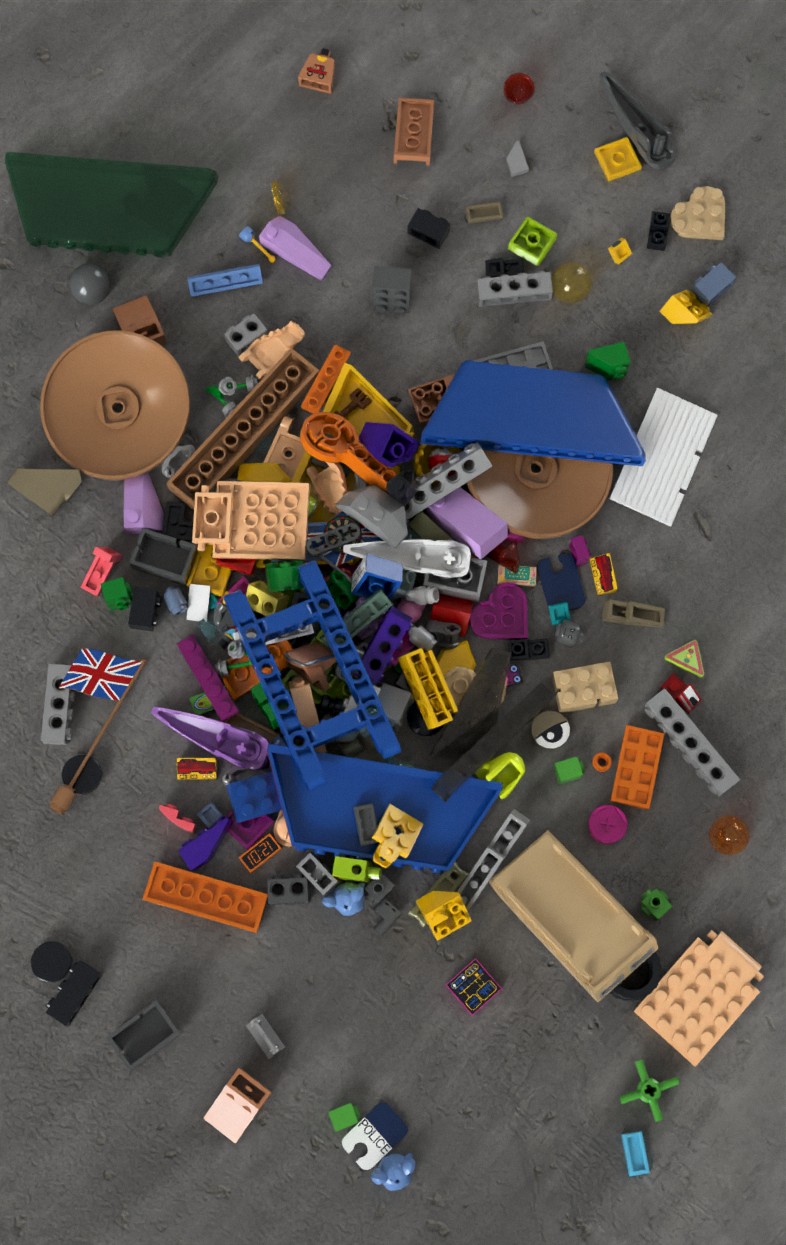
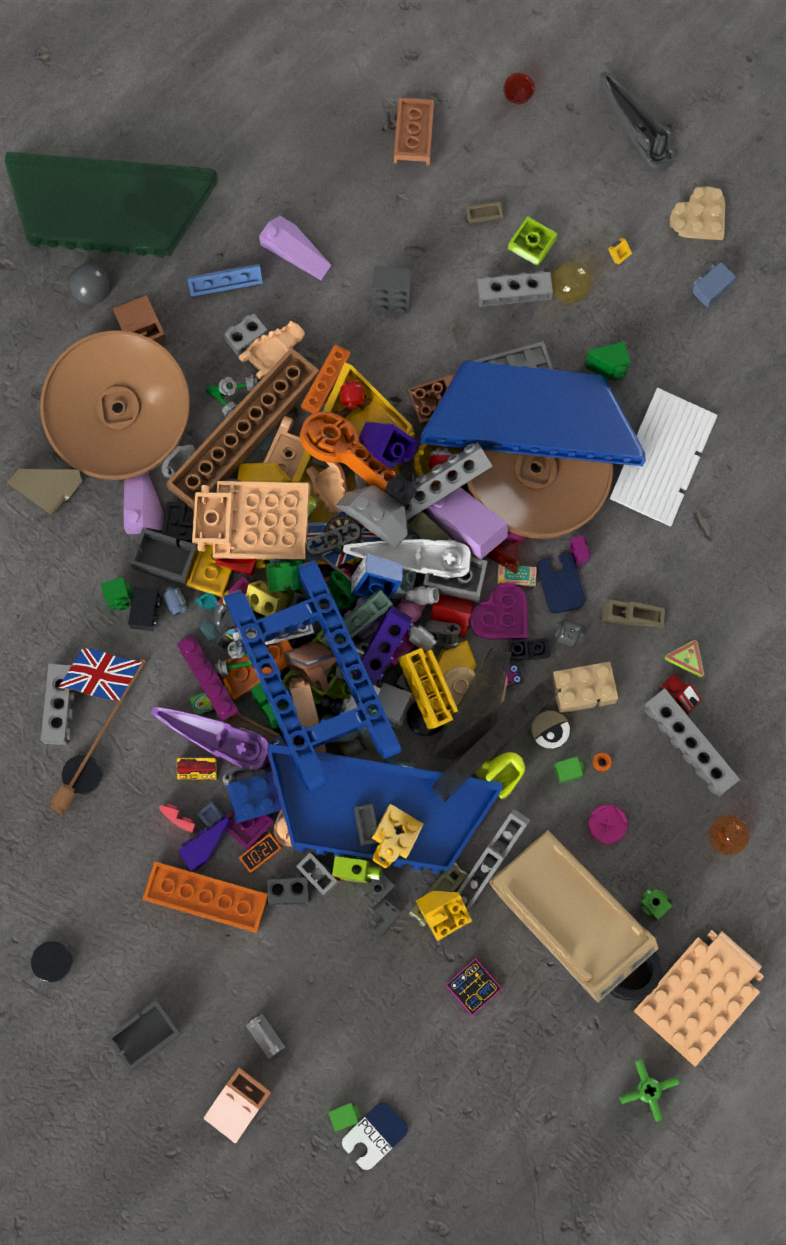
(73, 993): black brick -> none
(100, 569): coral bracket -> none
(198, 602): white sticker -> none
(248, 235): hinge -> none
(278, 199): clear yellow tile -> none
(318, 72): nougat torso -> none
(347, 894): medium blue hair -> none
(352, 394): none -> red head
(394, 1168): medium blue hair -> none
(428, 228): black brick -> none
(499, 267): black slope -> none
(516, 161): light grey tile -> none
(559, 612): teal tile -> none
(603, 574): slope -> none
(618, 159): yellow tile -> none
(635, 1153): medium azure tile -> none
(637, 767): orange plate -> none
(658, 230): black slope -> none
(685, 308): yellow slope -> none

